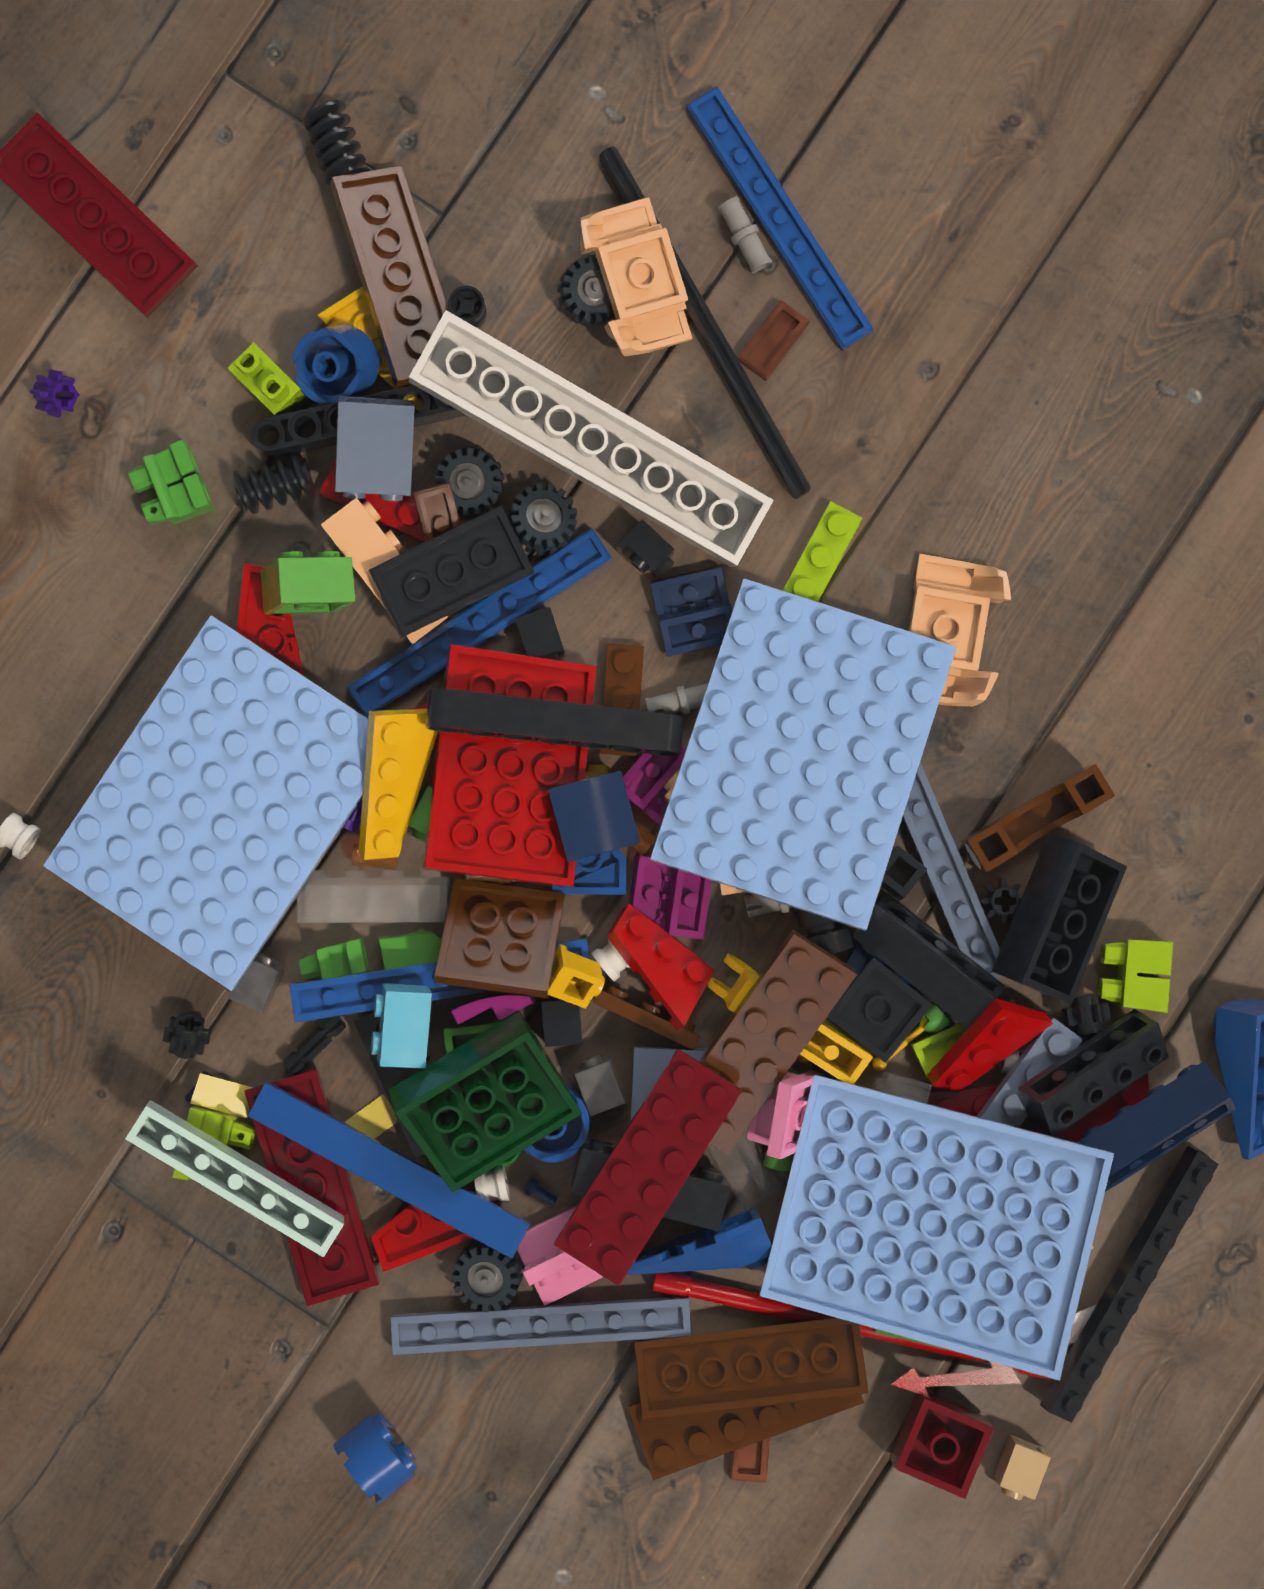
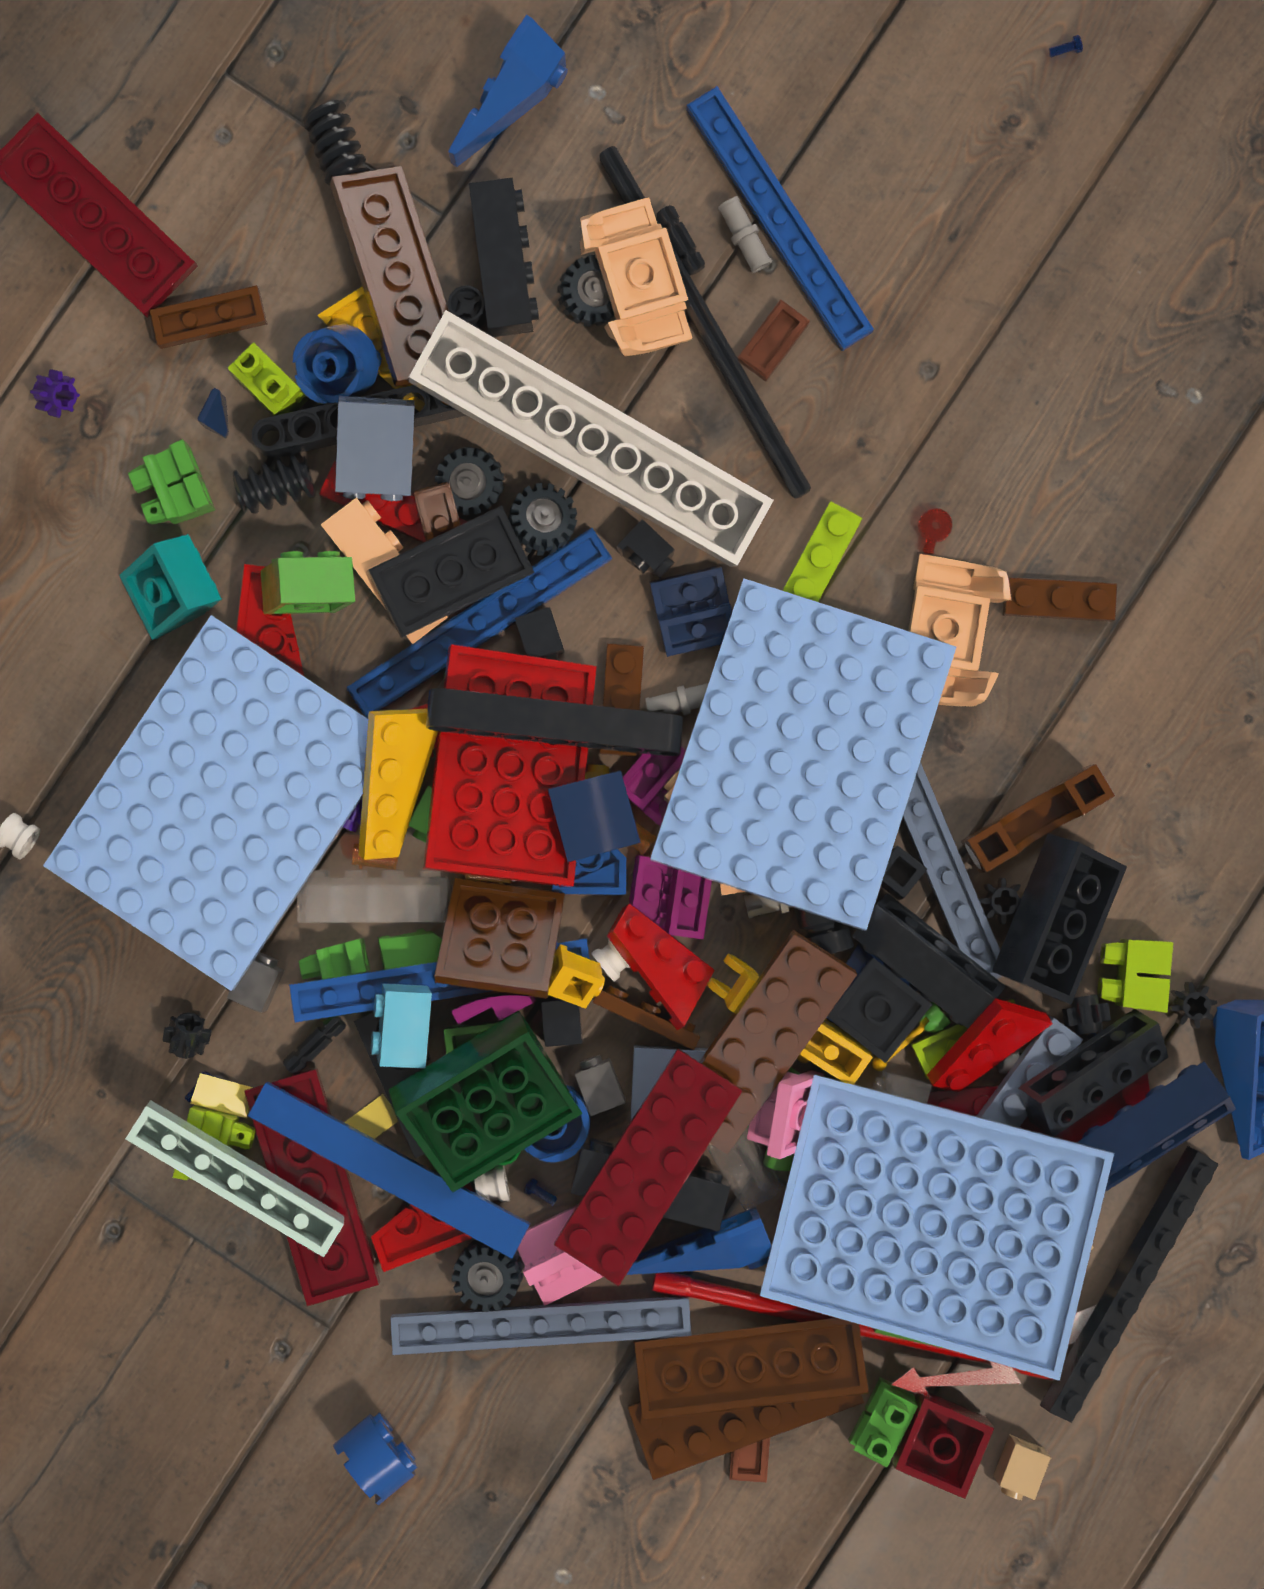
(170, 585): none -> teal slope
(208, 317): none -> reddish brown plate
(214, 413): none -> dark blue slope
(501, 257): none -> black brick
(526, 77): none -> blue wedge
(681, 239): none -> black axle
(882, 1431): none -> bright green hips
(931, 534): none -> clear red piece
(1061, 599): none -> reddish brown plate
(1075, 44): none -> clear blue piece
(1201, 1001): none -> black gear

